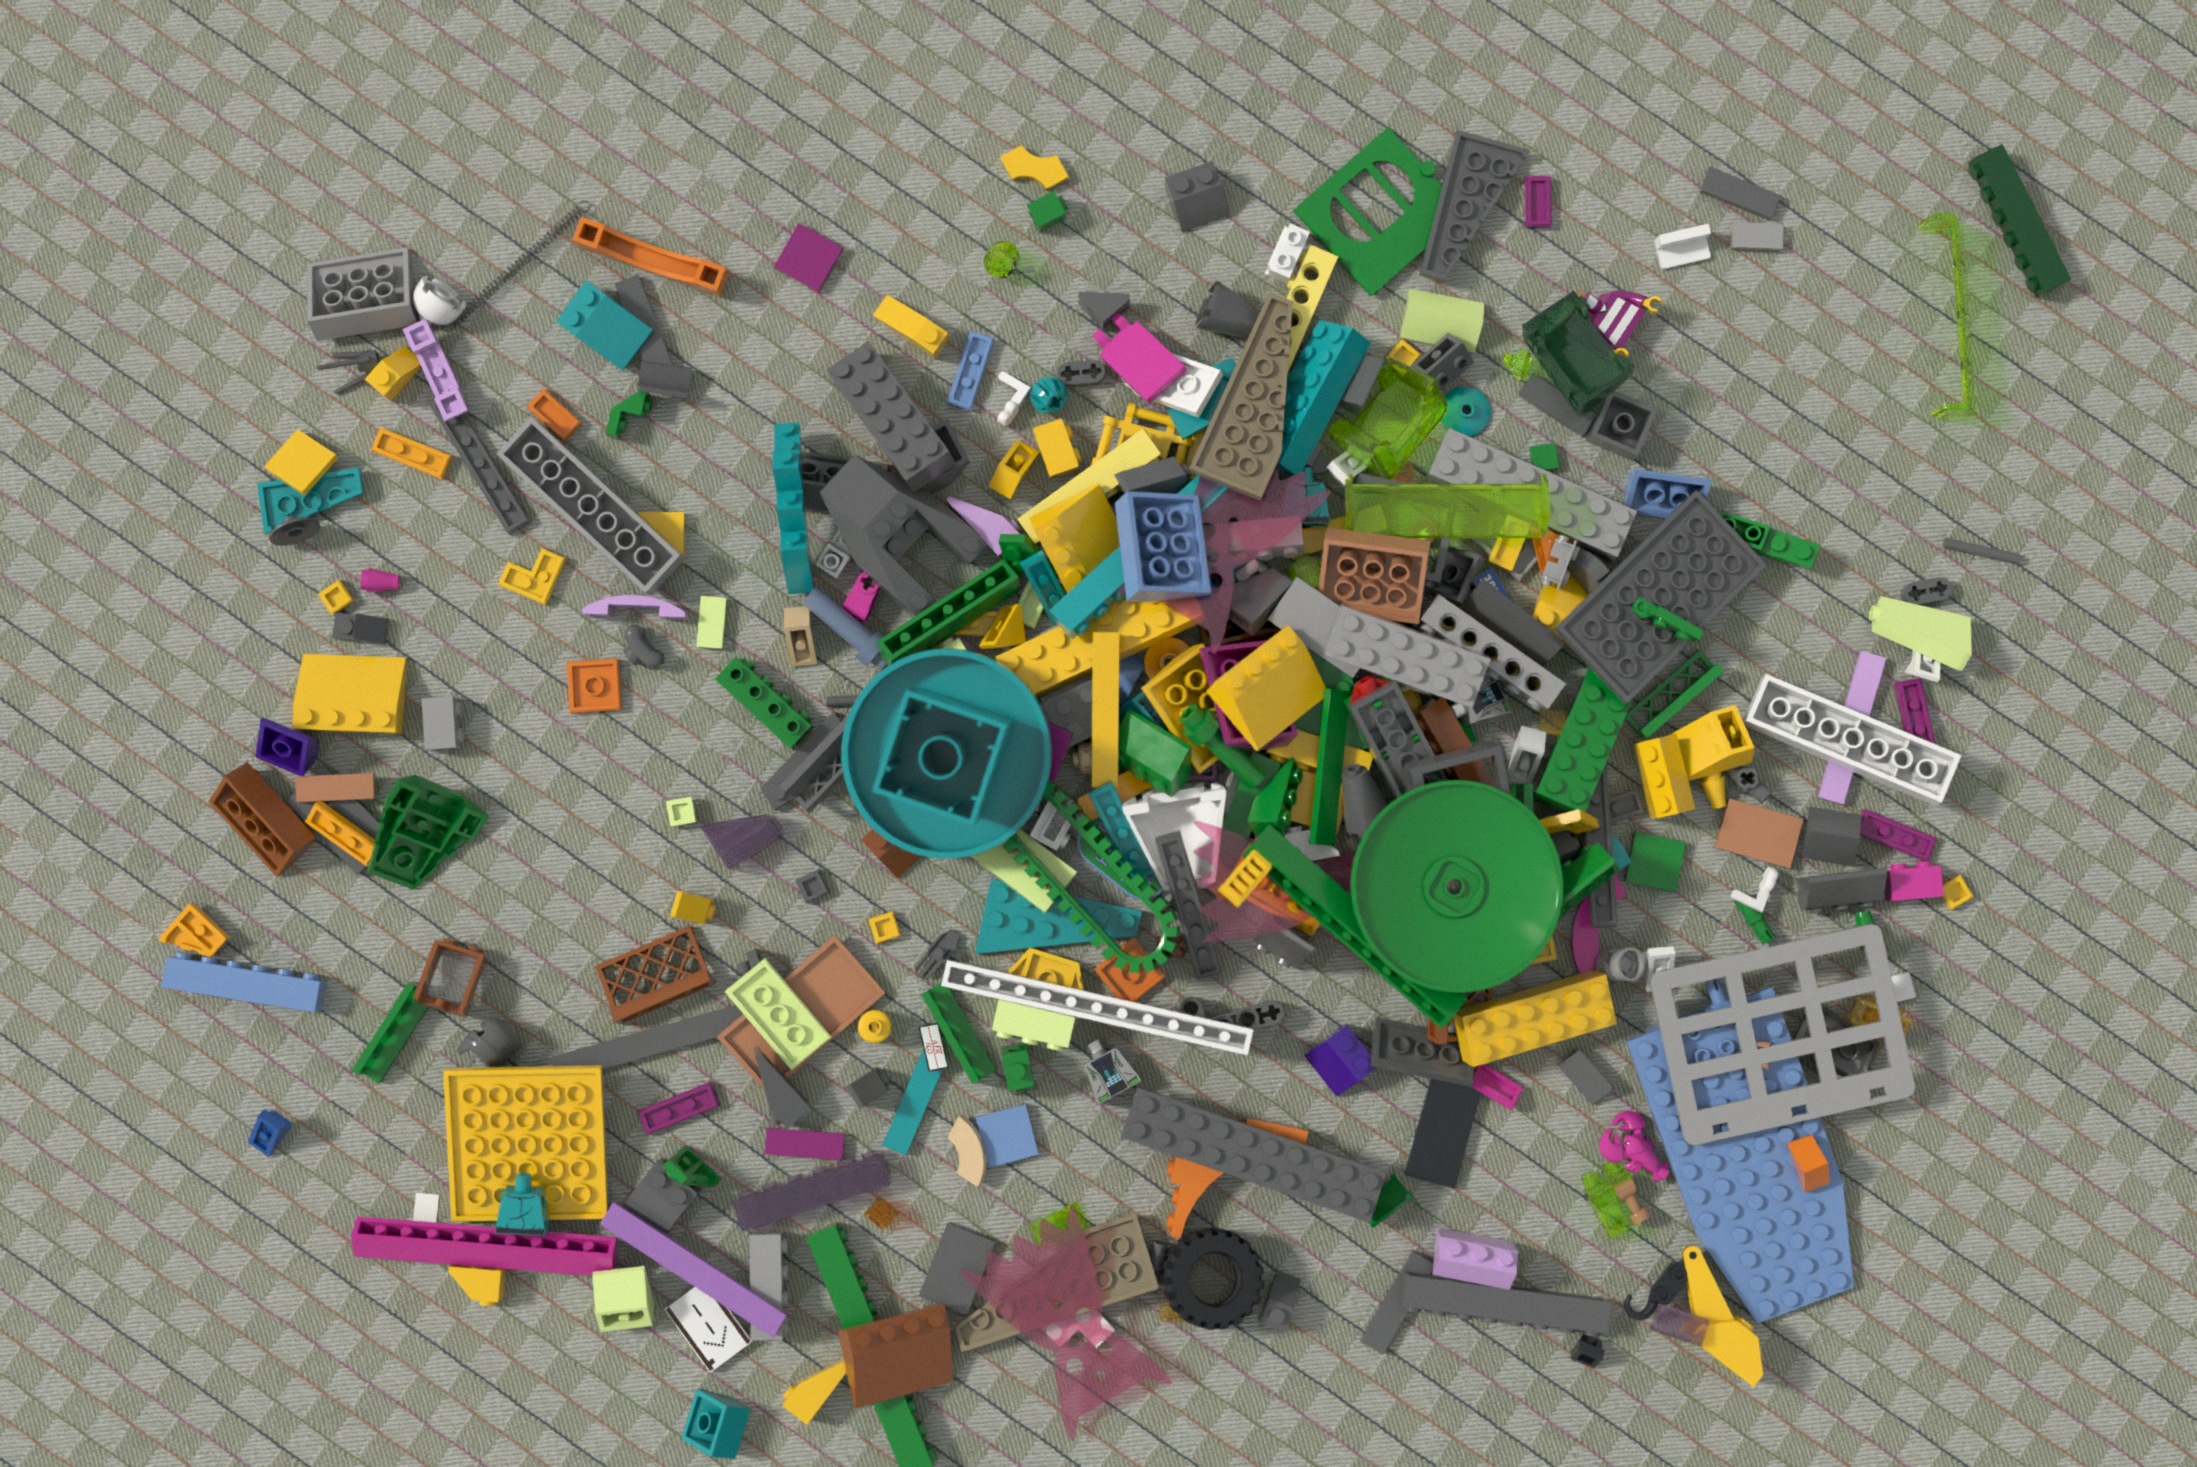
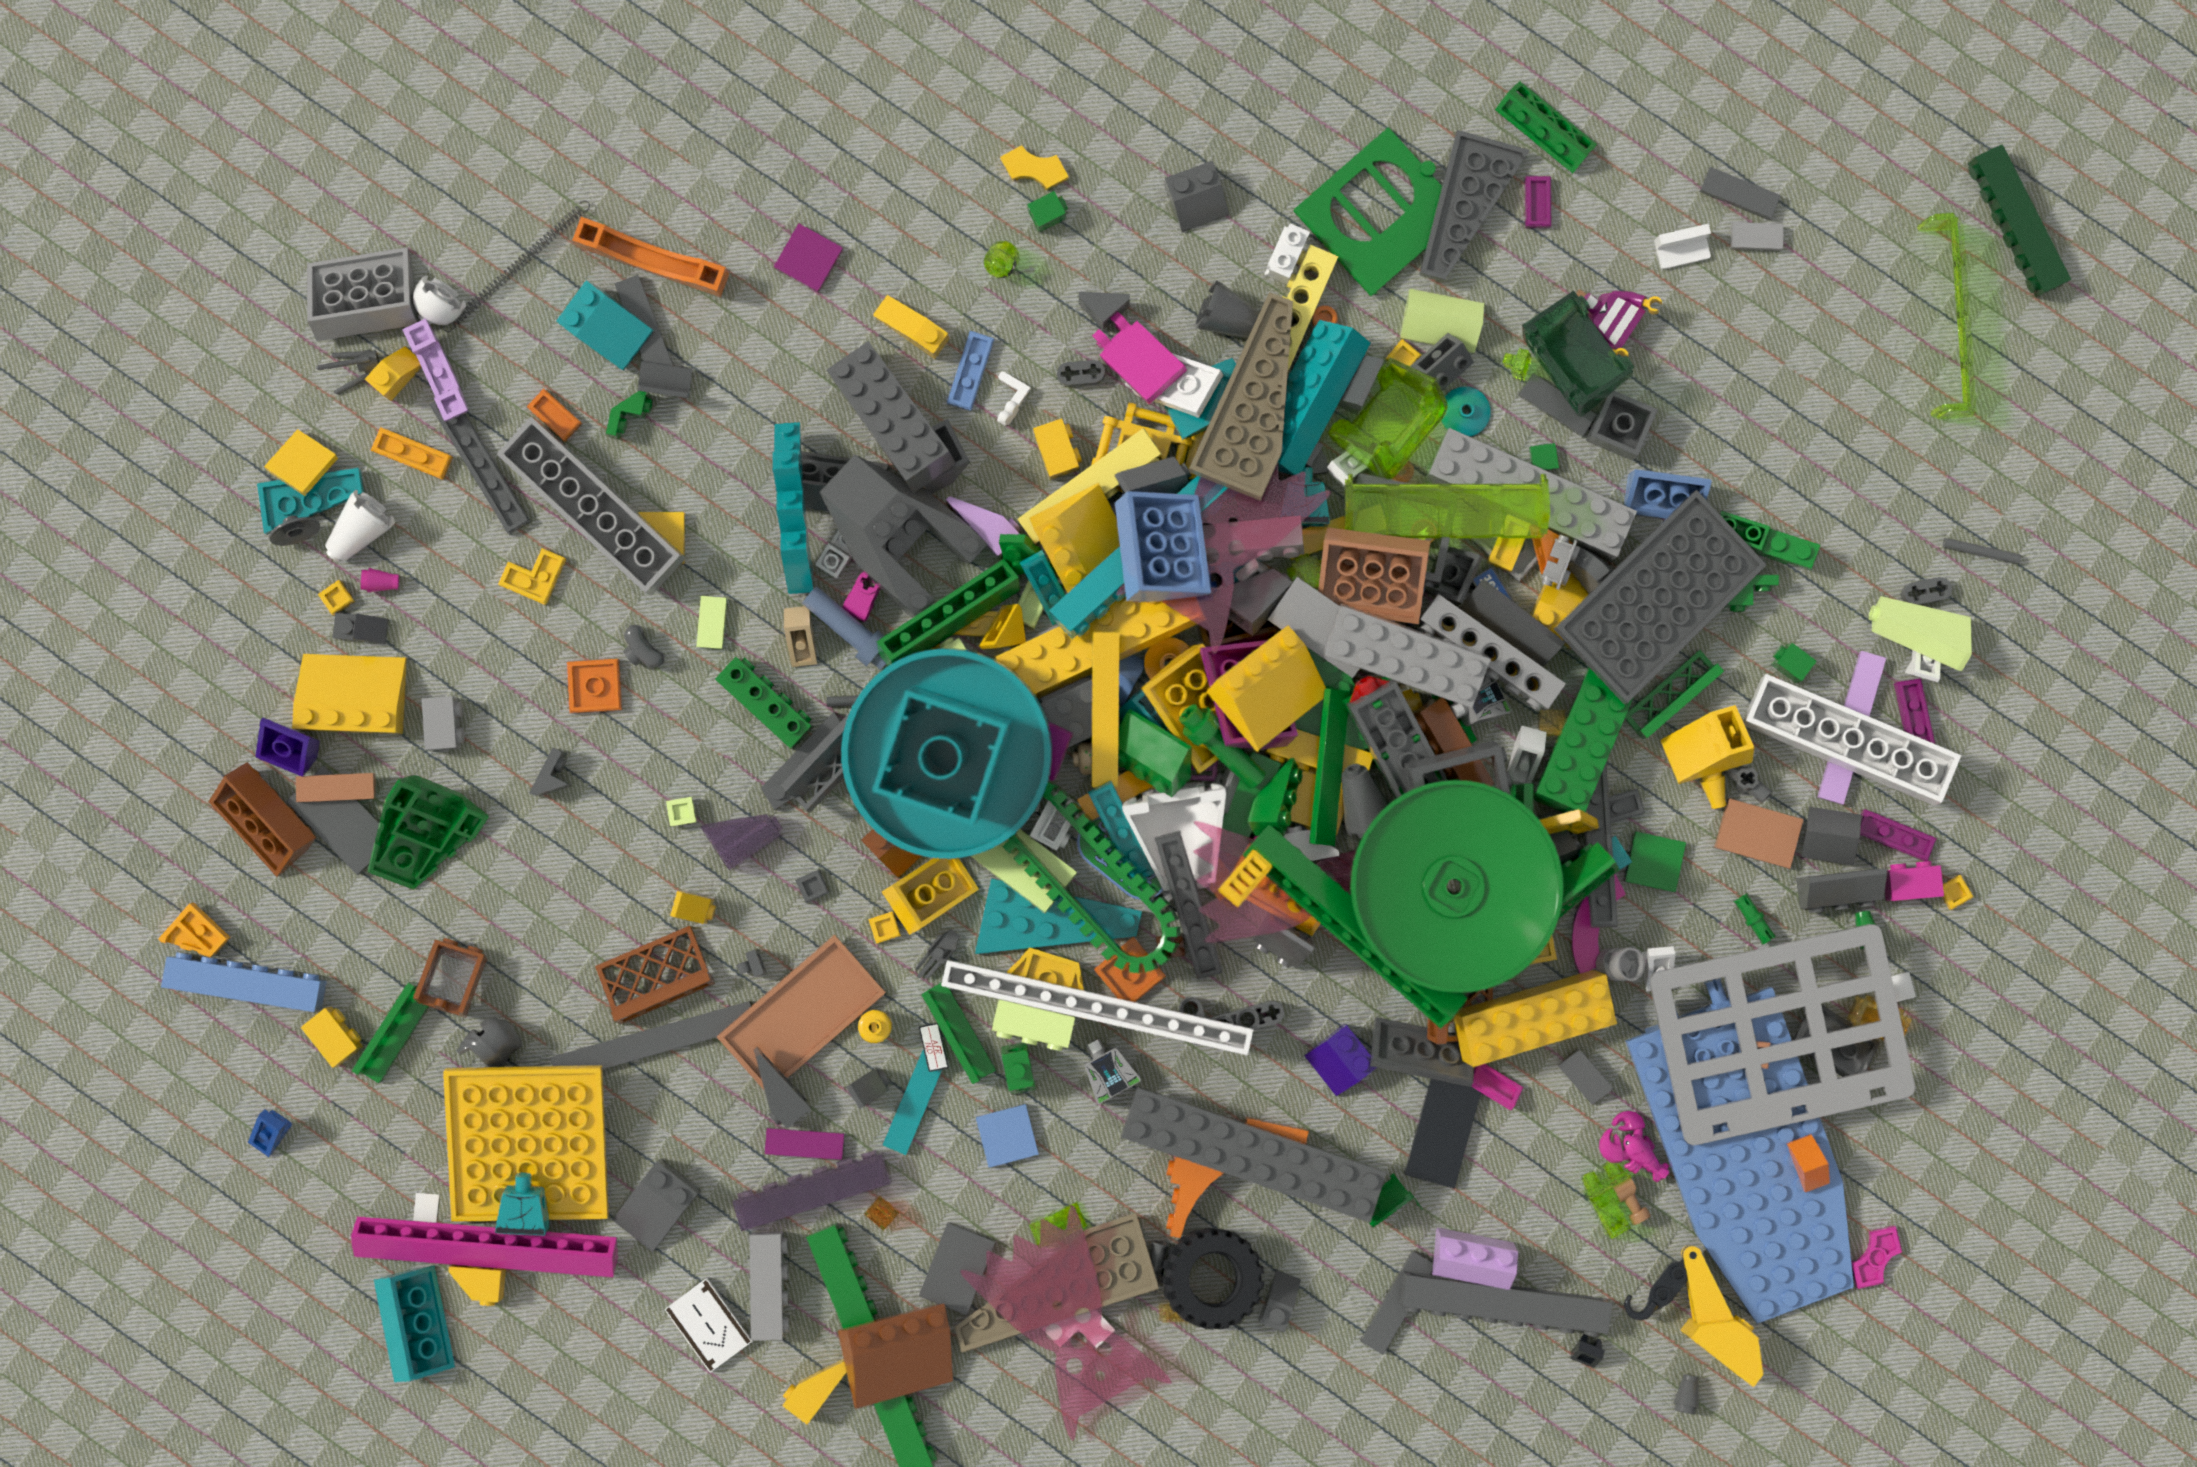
(332, 1036): none -> yellow brick
(341, 832): light orange tile -> none
(357, 526): none -> white cone
(414, 1324): none -> teal slope
(546, 780): none -> dark grey slope
(603, 607): lavender slope -> none
(623, 1299): yellowish green slope -> none
(678, 1108): magenta tile -> none
(690, 1169): green wing -> none
(694, 1269): medium lavender tile -> none
(715, 1424): teal slope -> none
(778, 1013): yellowish green tile -> none
(929, 892): none -> yellow slope
(970, 1150): tan tile -> none
(1013, 469): yellow slope -> none
(1049, 395): teal piece -> none
(1324, 313): none -> orange tile
(1544, 128): none -> green fence
(1663, 776): yellow slope -> none
(1665, 619): green hinge -> none
(1679, 1325): tile -> none
(1687, 1395): none -> dark grey cone
(1744, 598): none -> green slope
(1767, 884): white piece -> none
(1792, 662): none -> green brick
(1882, 1246): none -> dark pink tile

